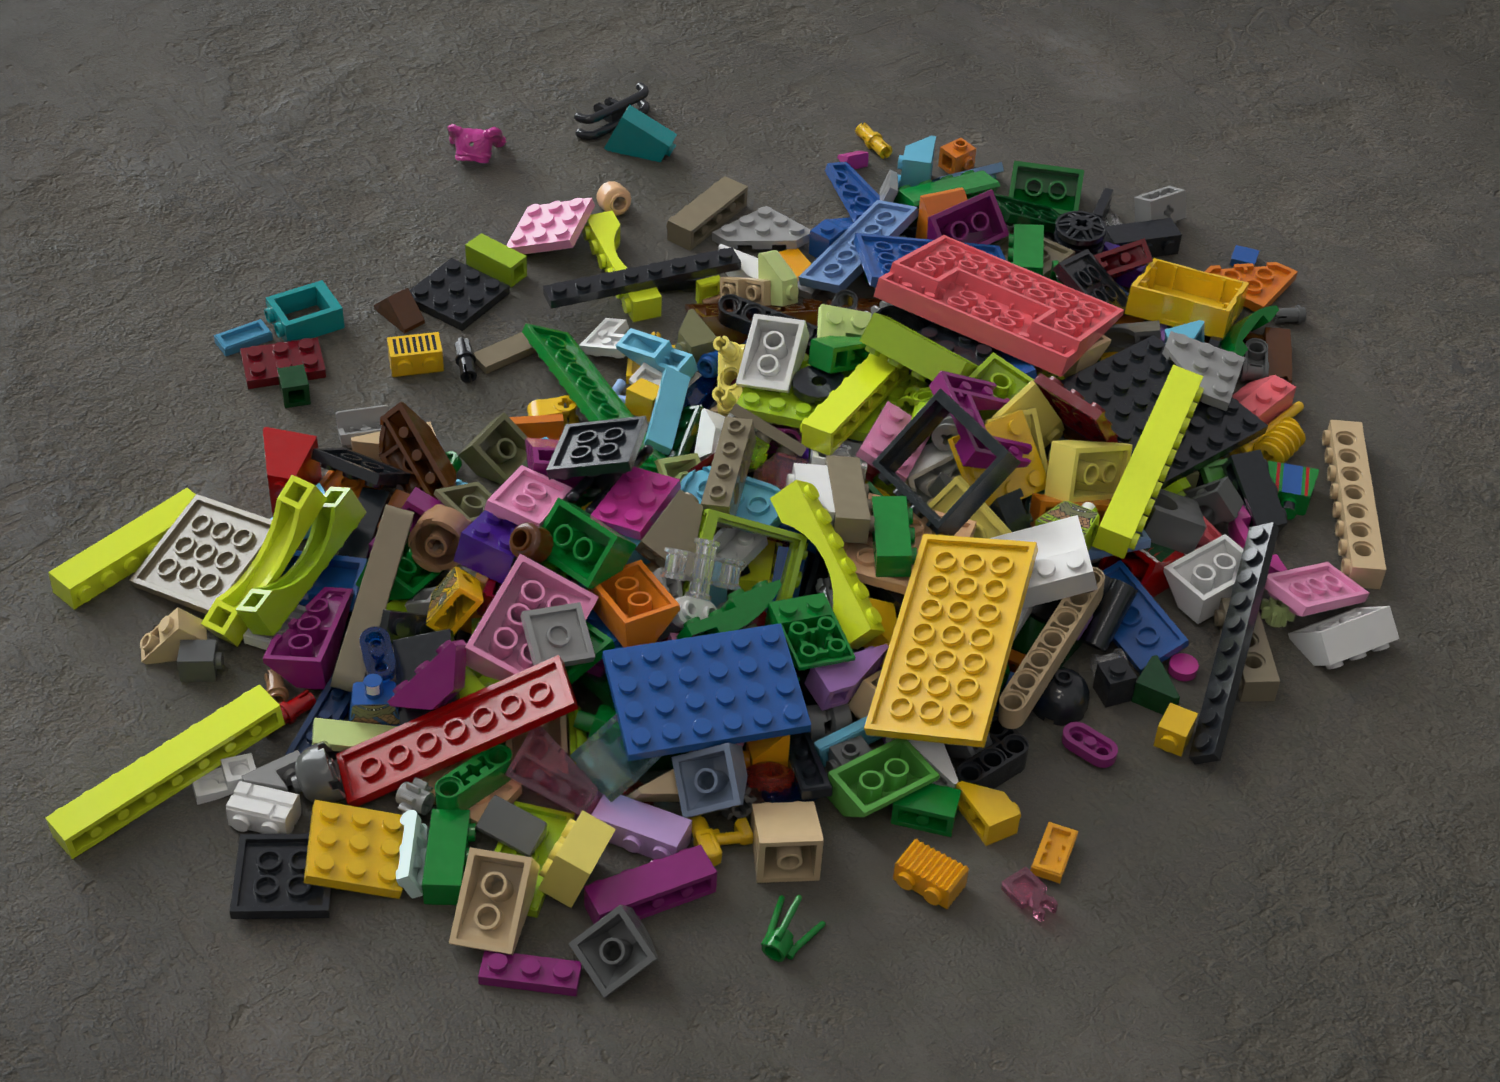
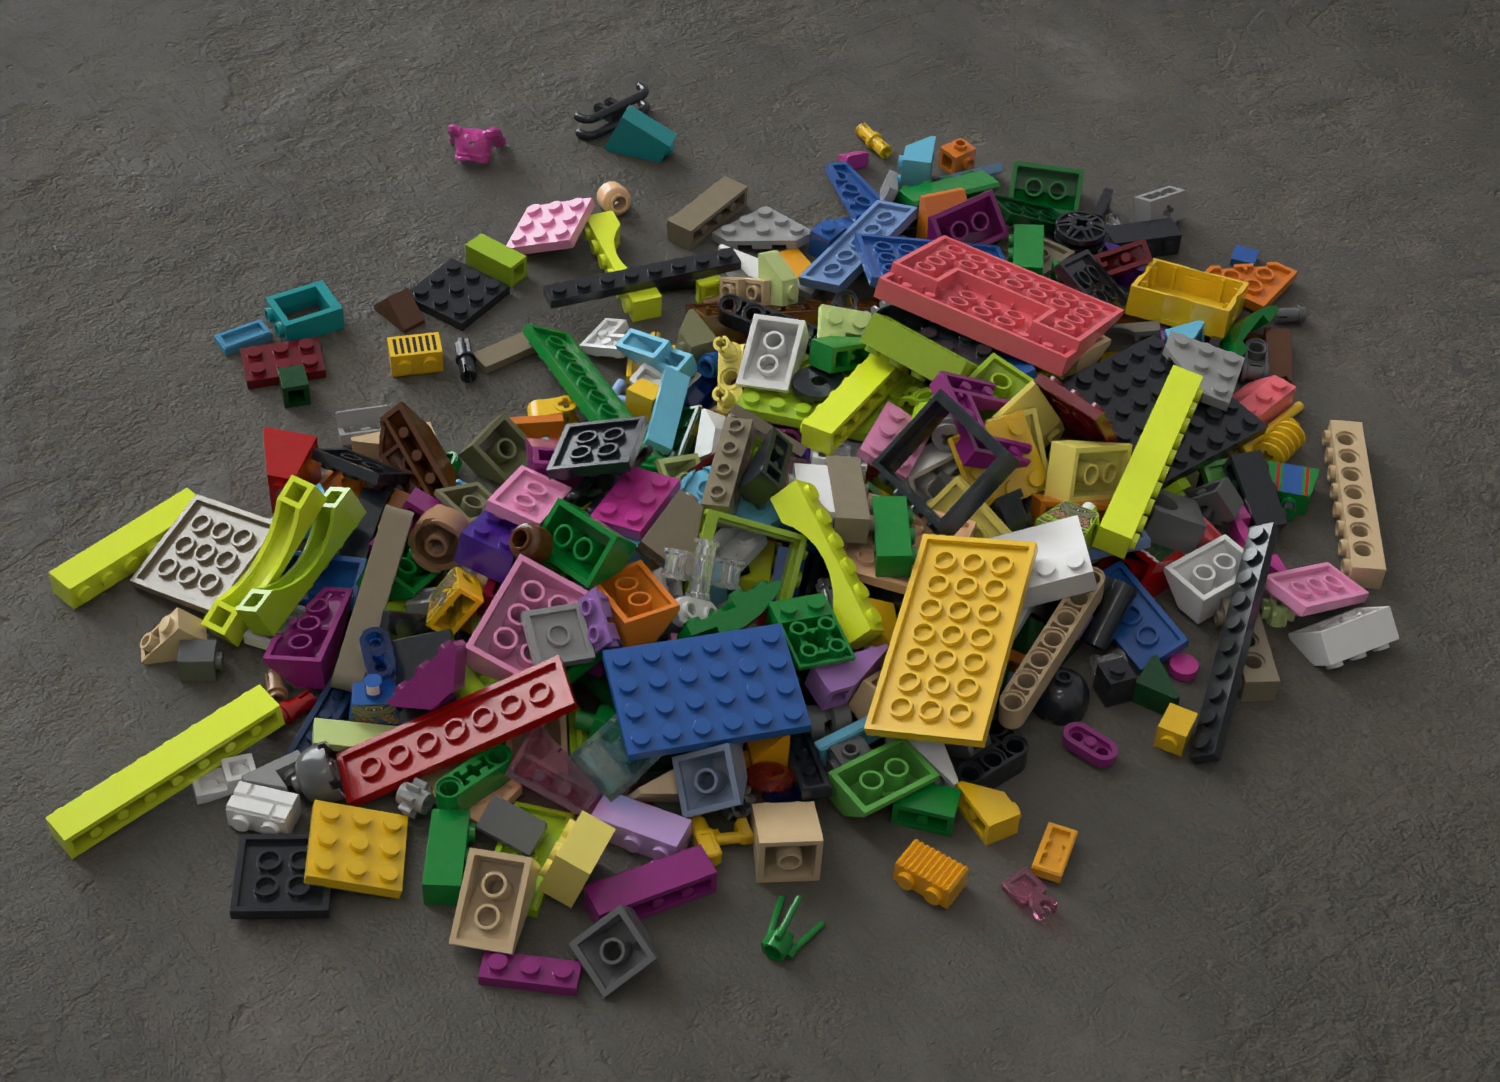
(412, 854): light aqua plate -> none
(597, 611): none -> medium lavender hinge
(766, 470): none -> black slope

